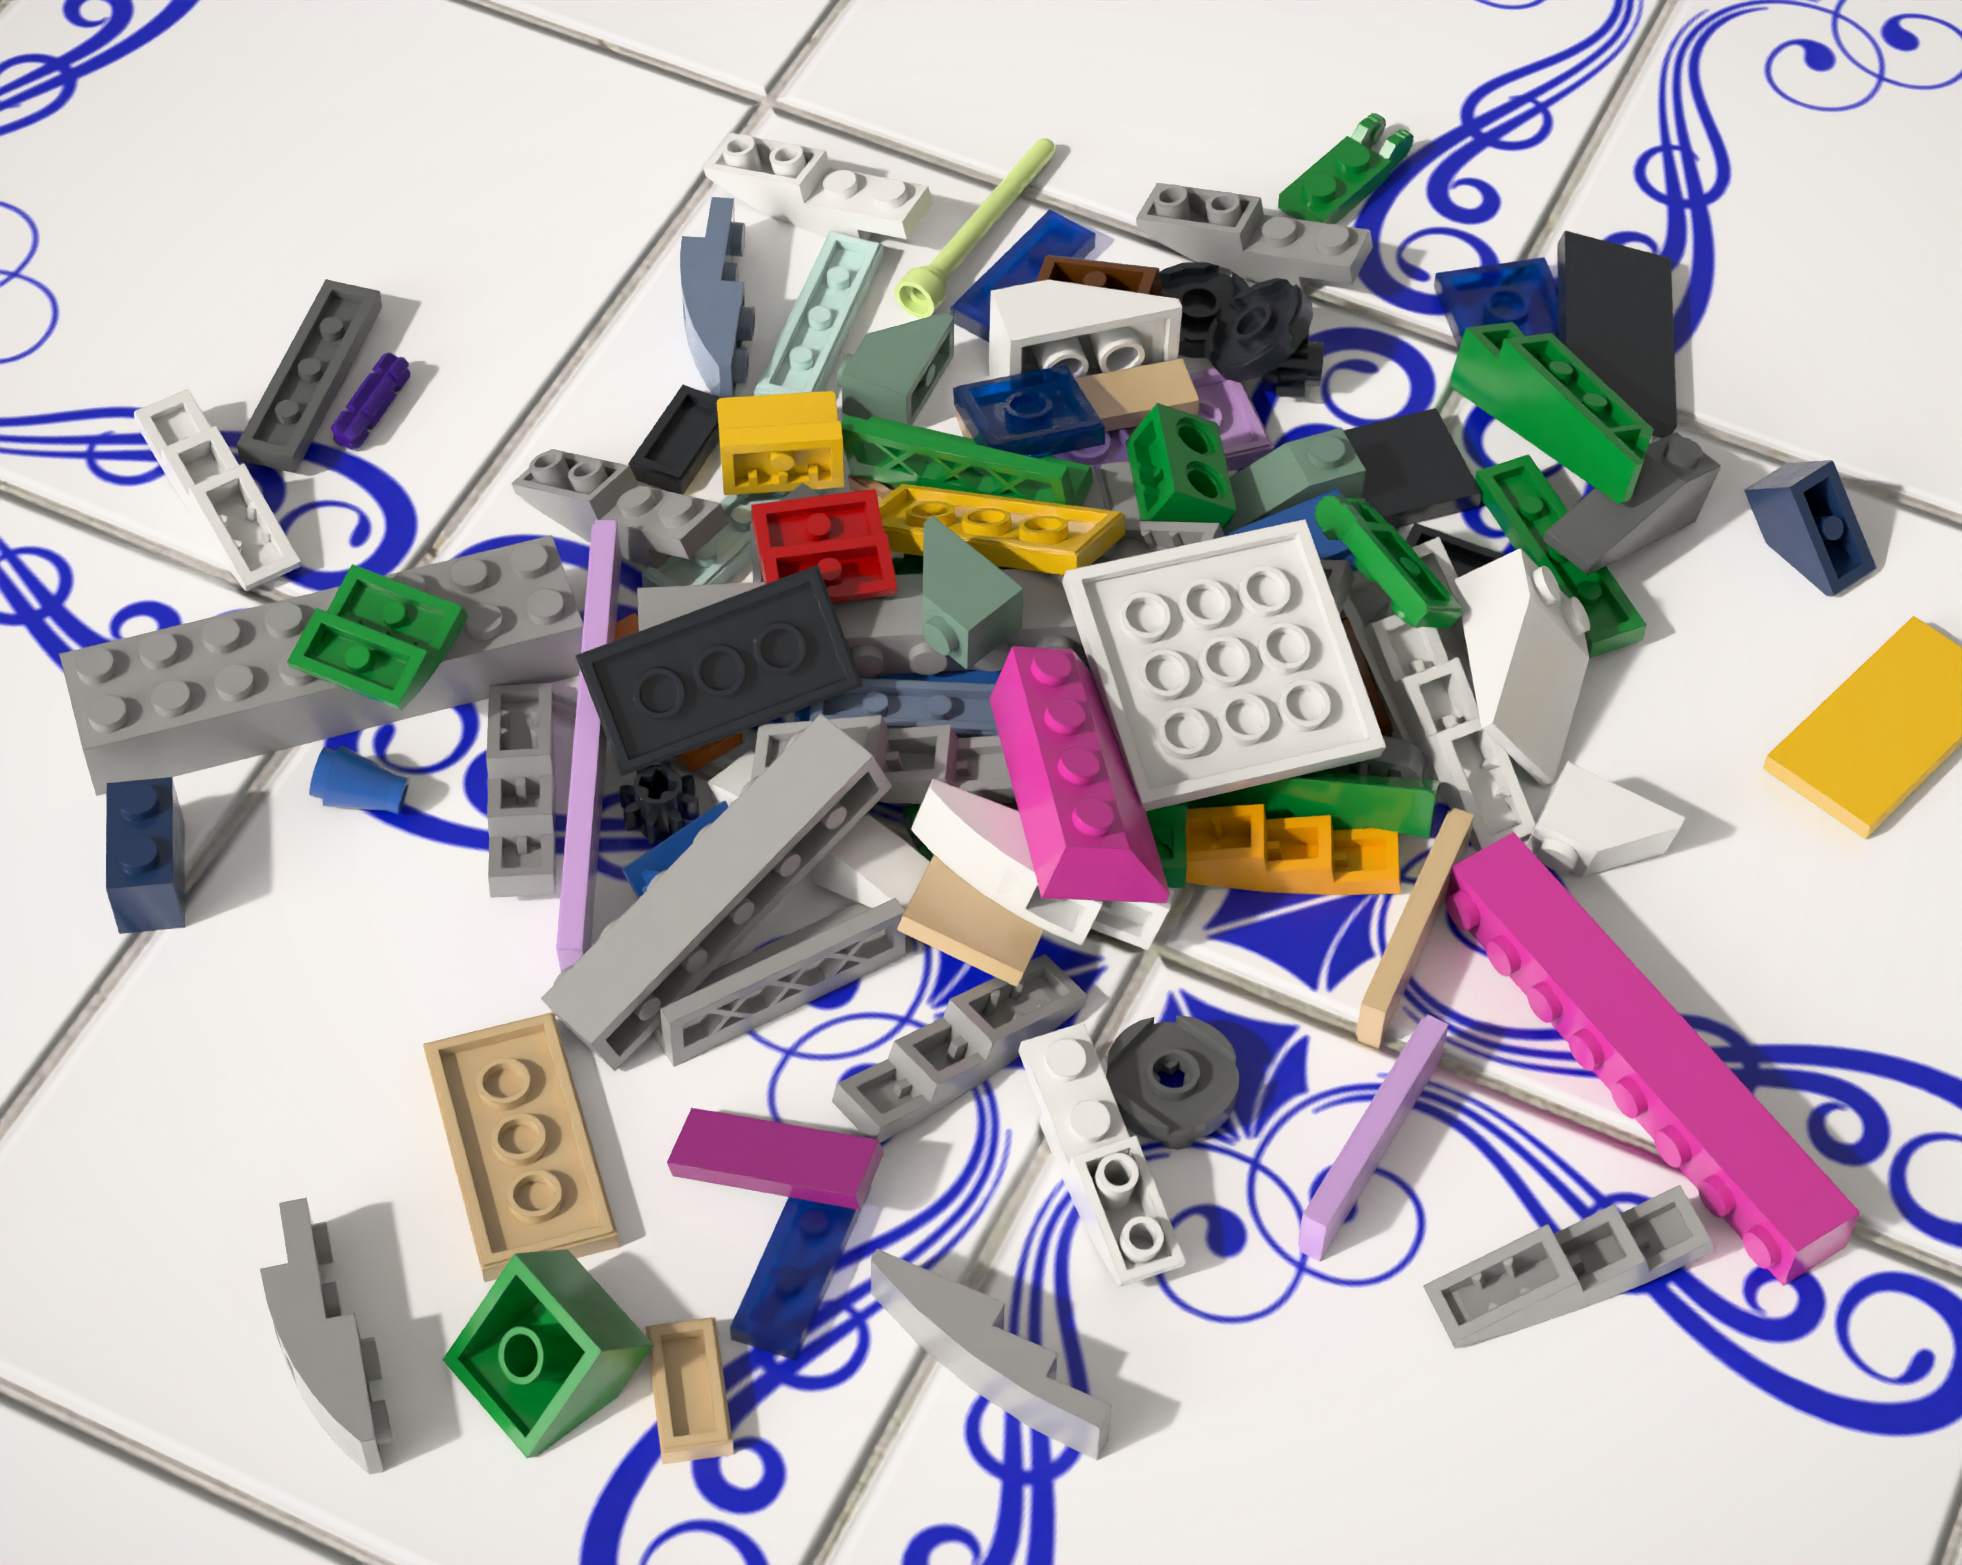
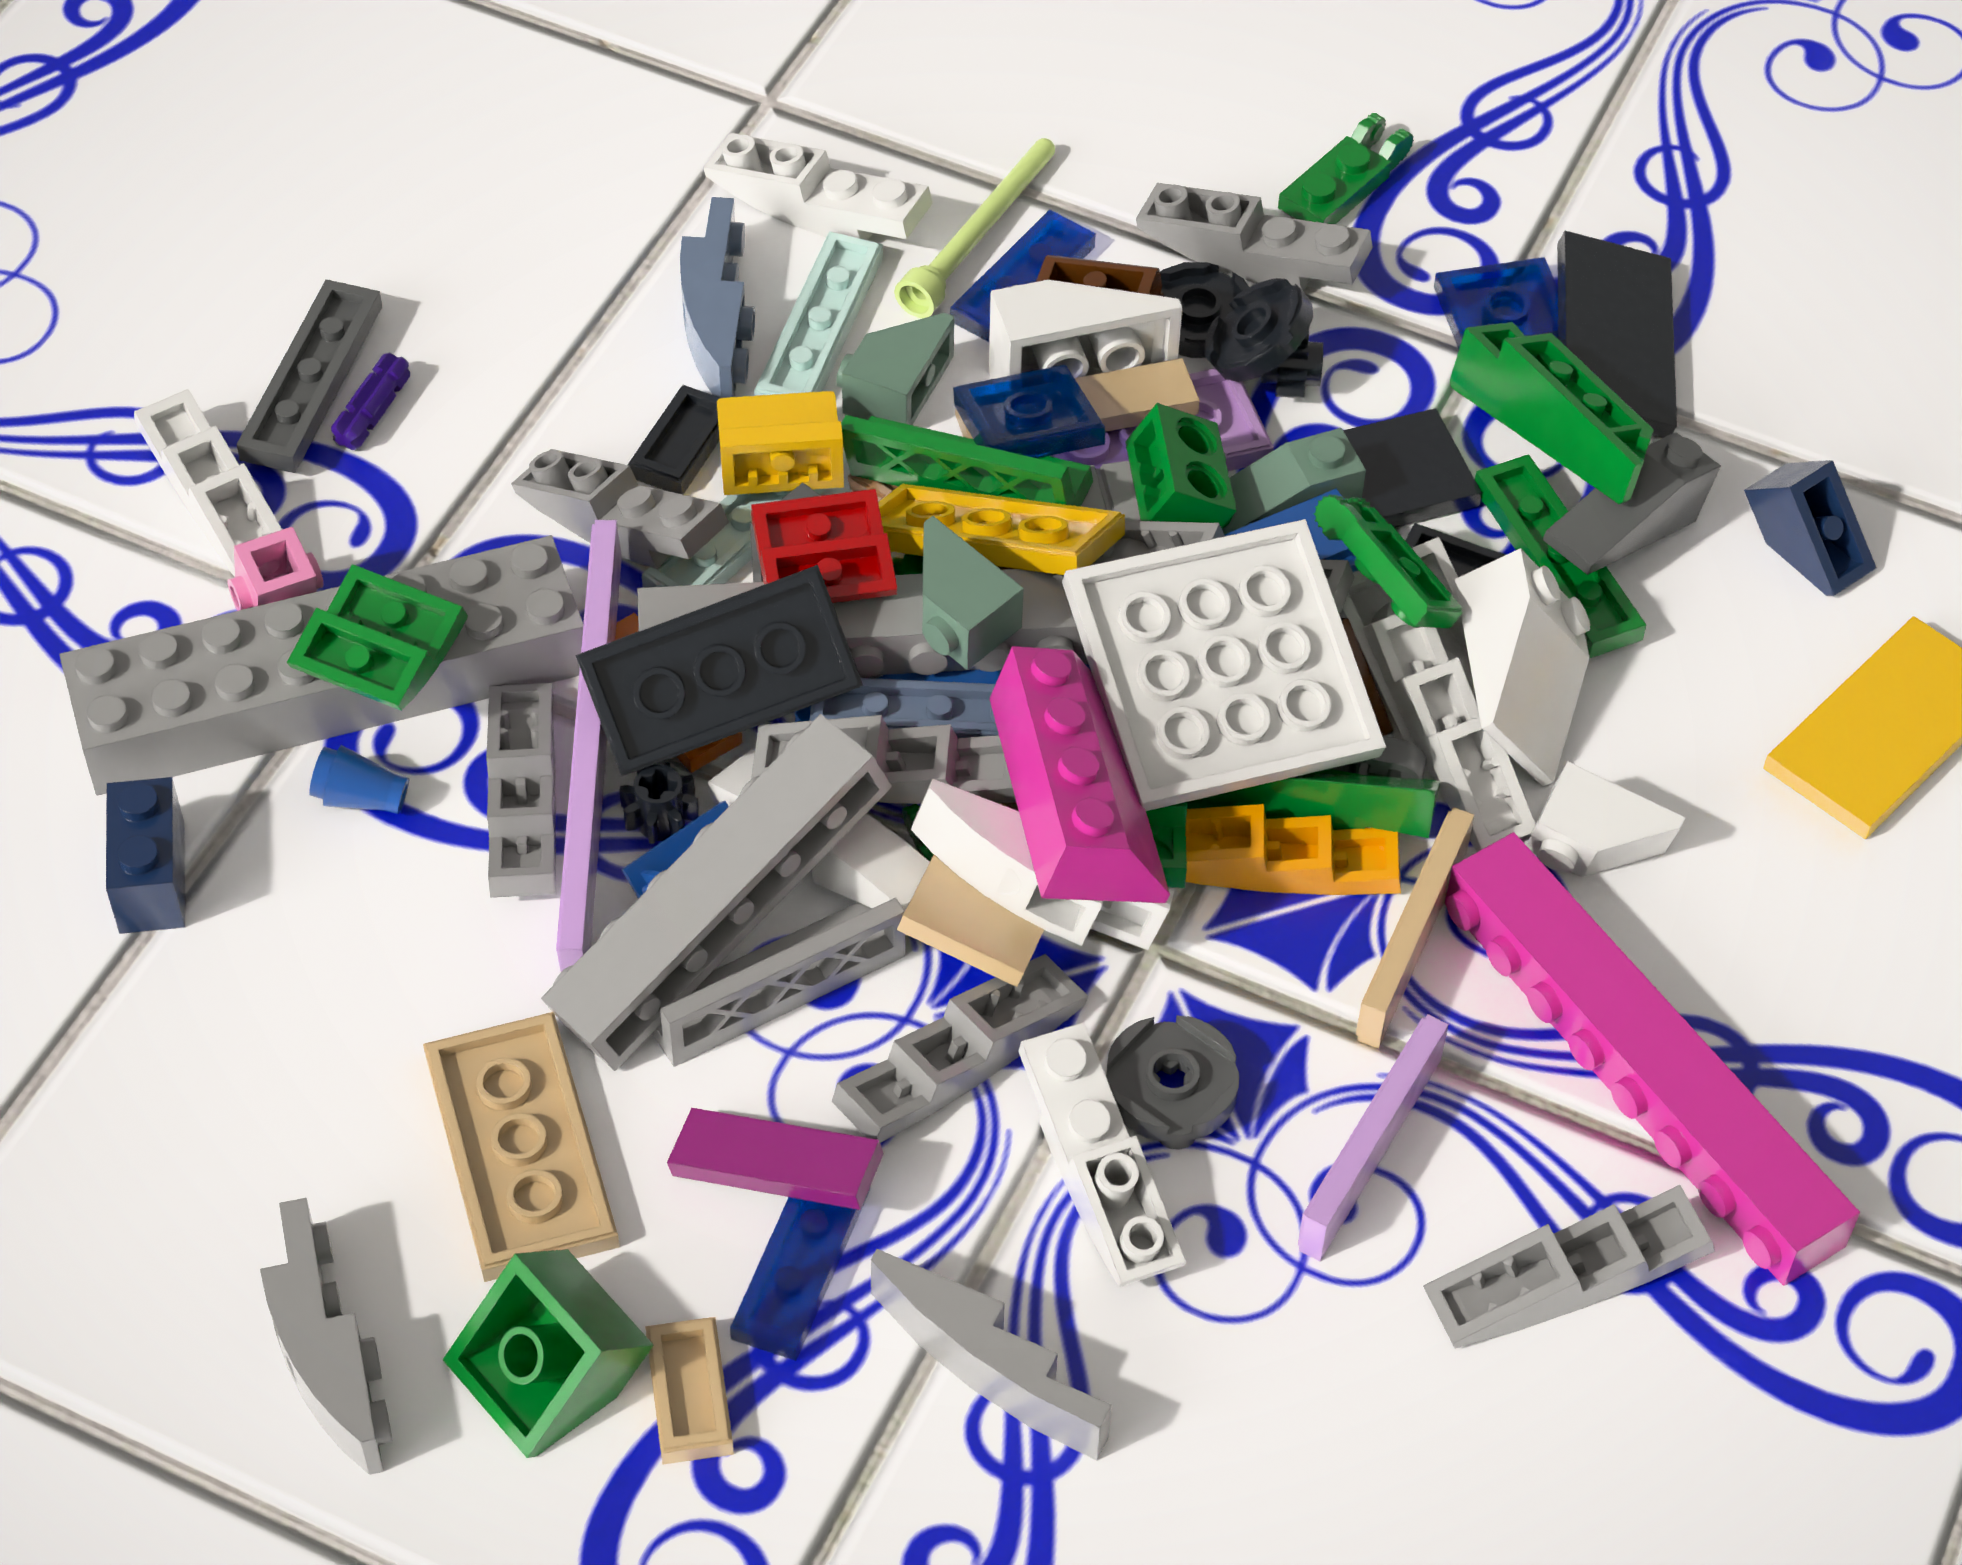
(272, 570): none -> bright pink brick

